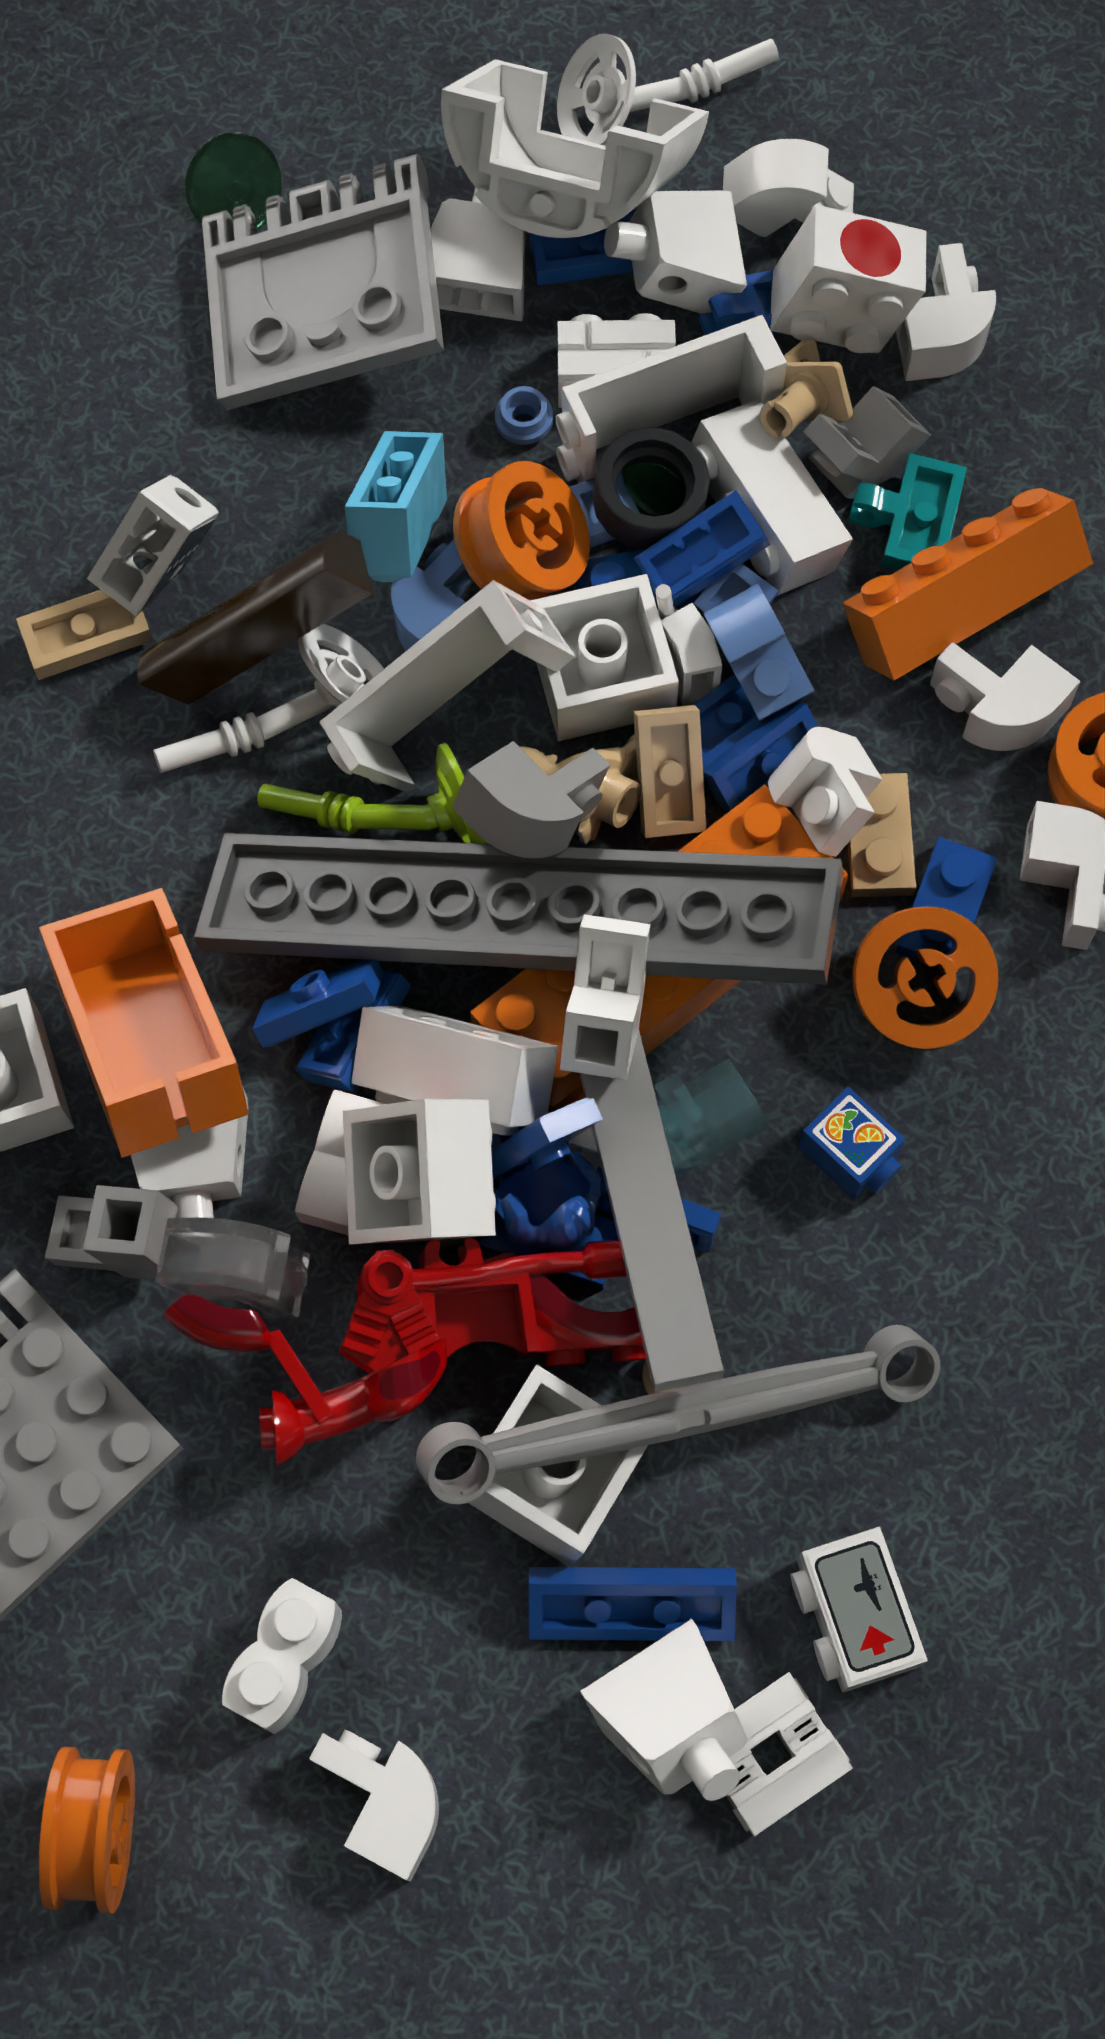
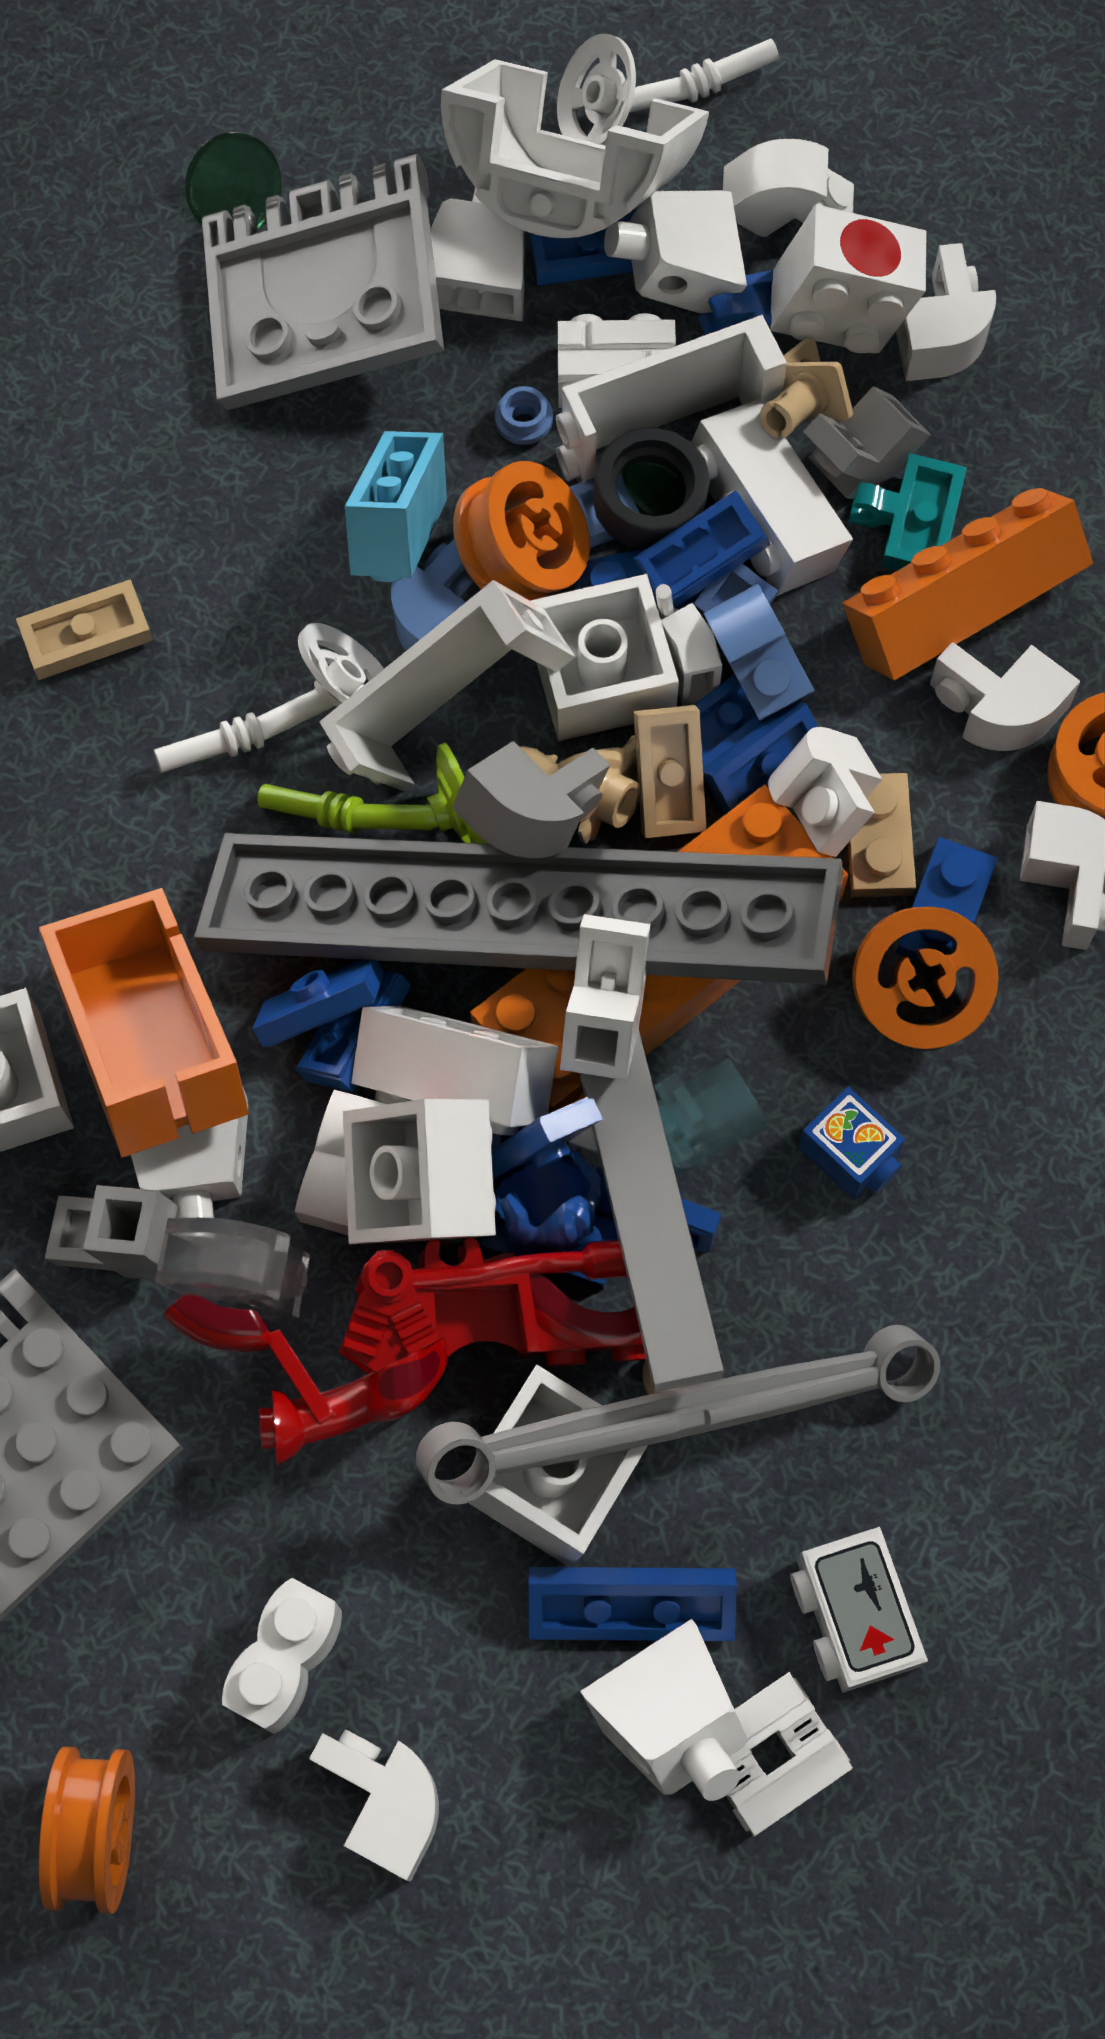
(161, 525): white torso -> none
(258, 620): dark brown brick -> none

